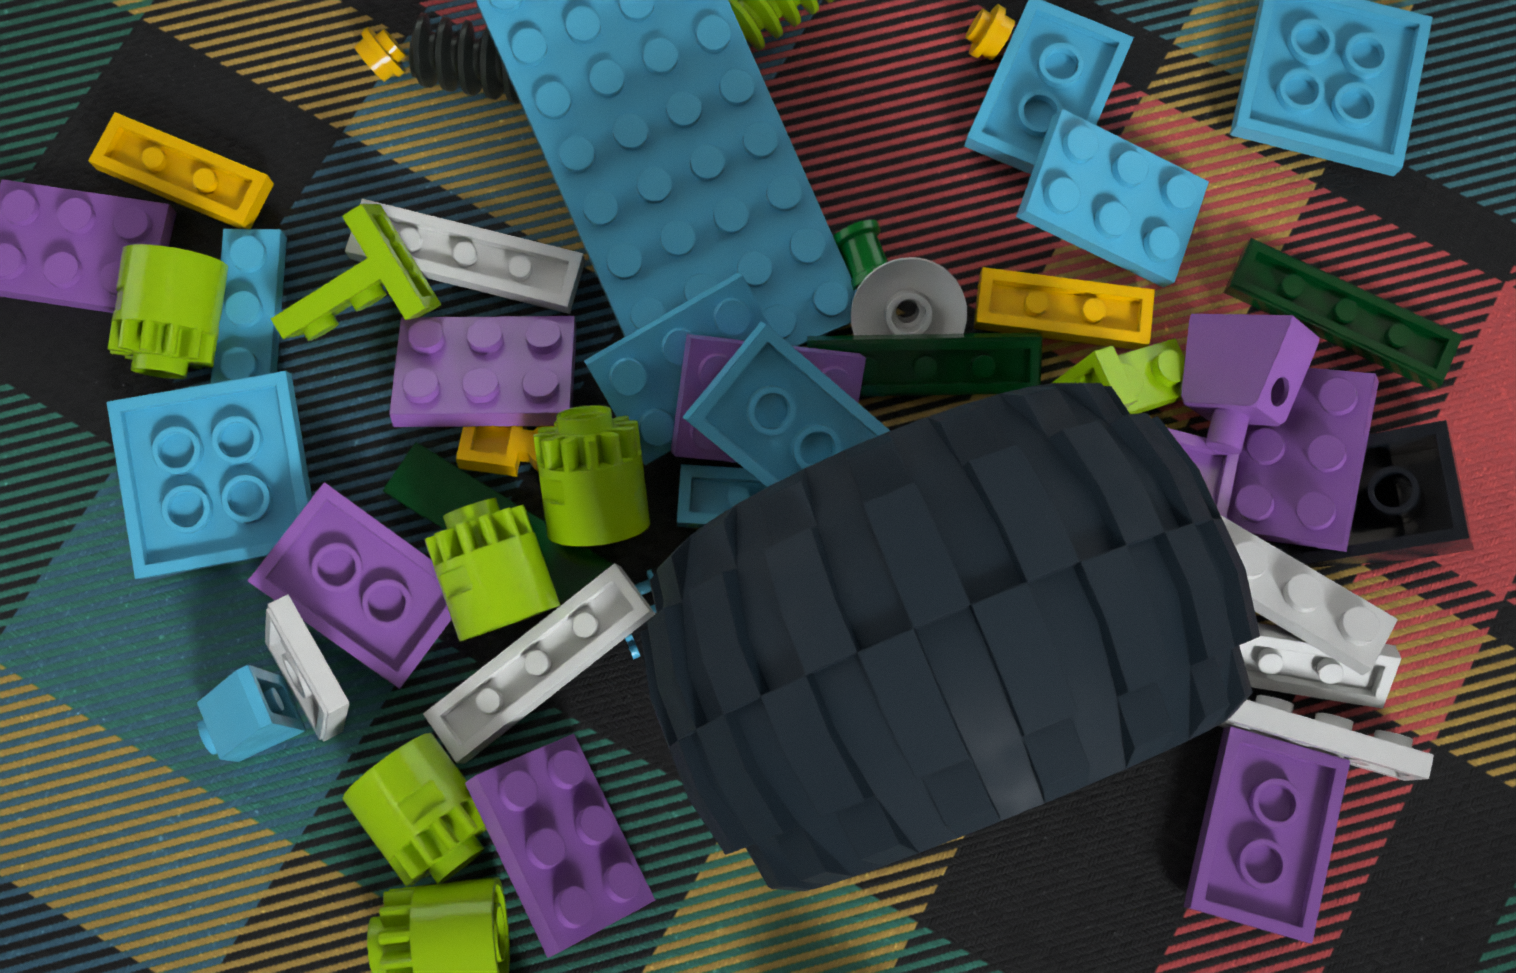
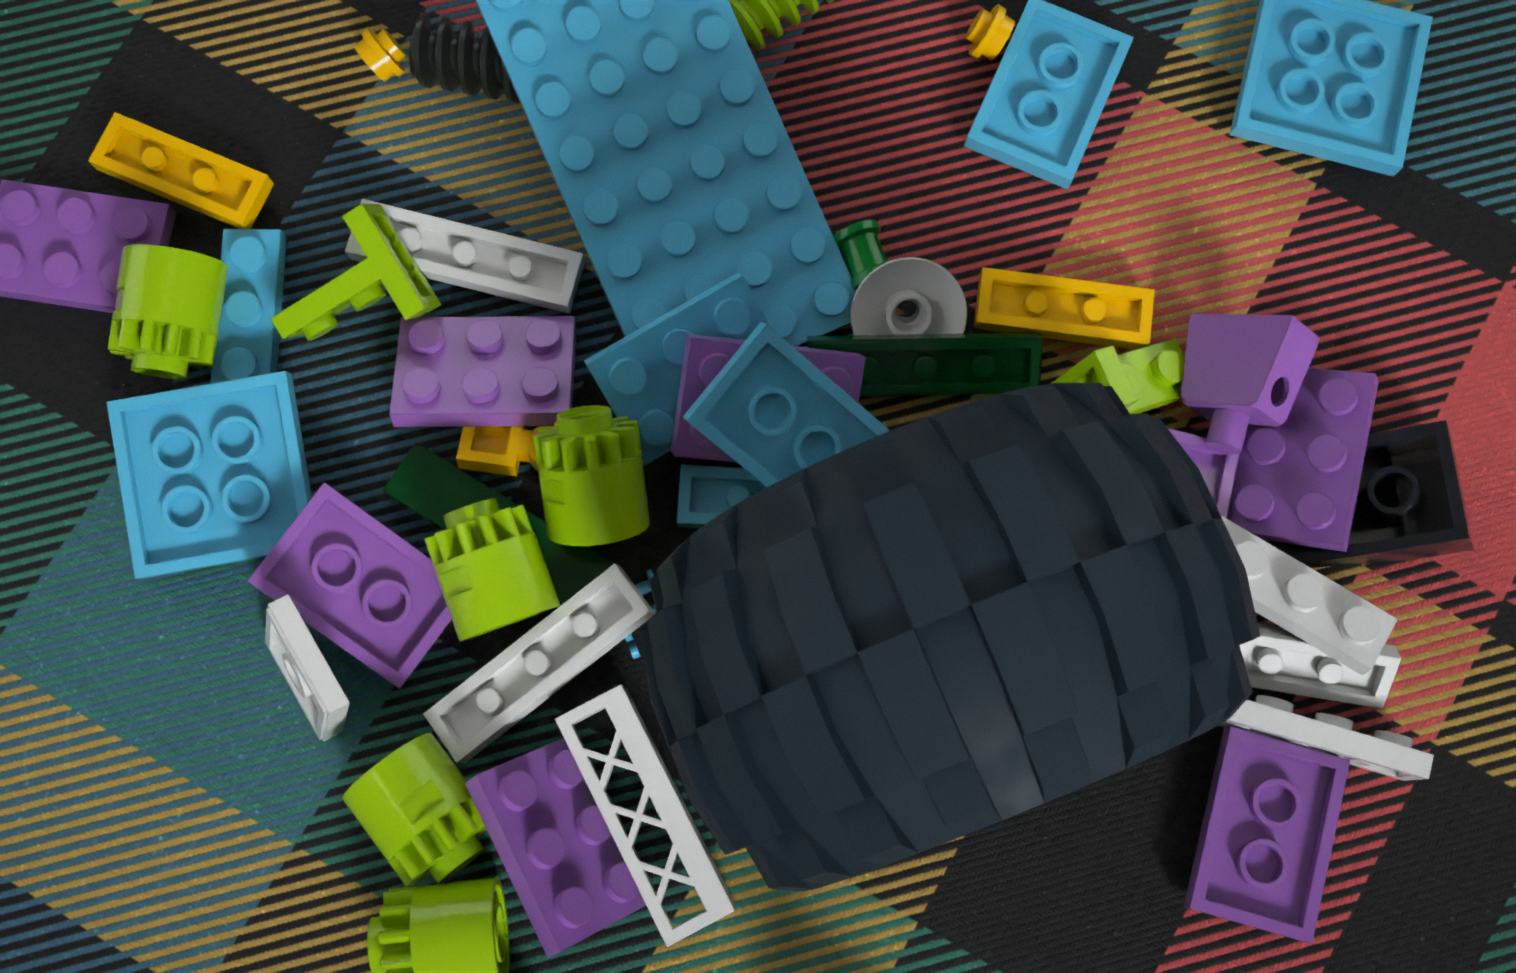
(248, 714): medium azure slope -> none
(668, 804): none -> white fence
(1112, 198): medium azure plate -> none
(1344, 314): dark green tile -> none

